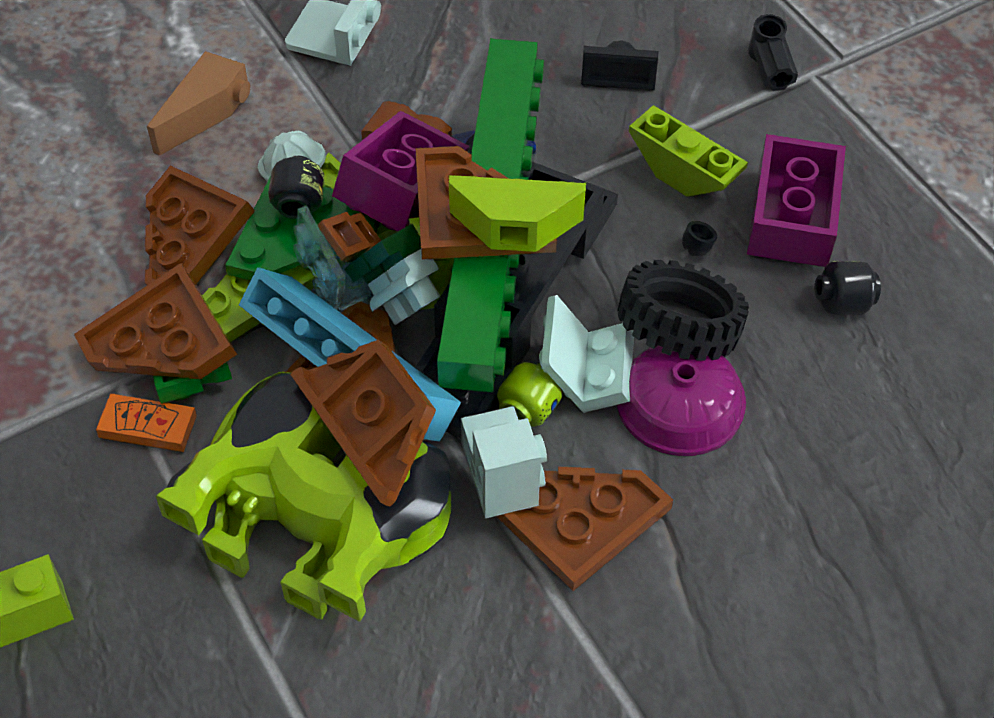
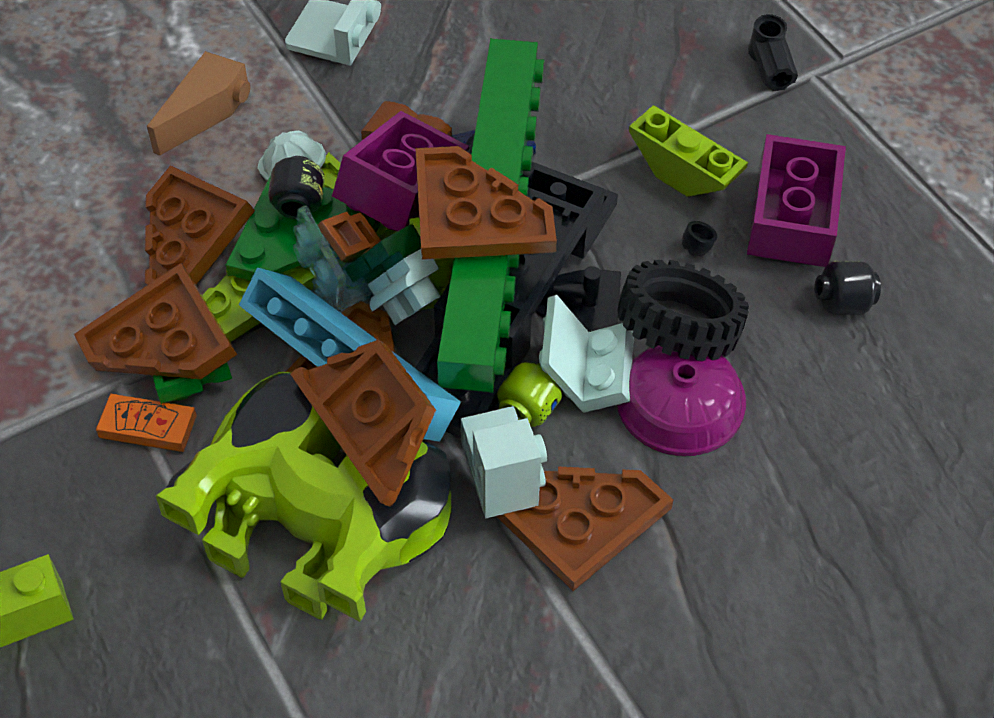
(516, 211): lime slope -> none
(589, 295): none -> black shield
(619, 66): black tile -> none

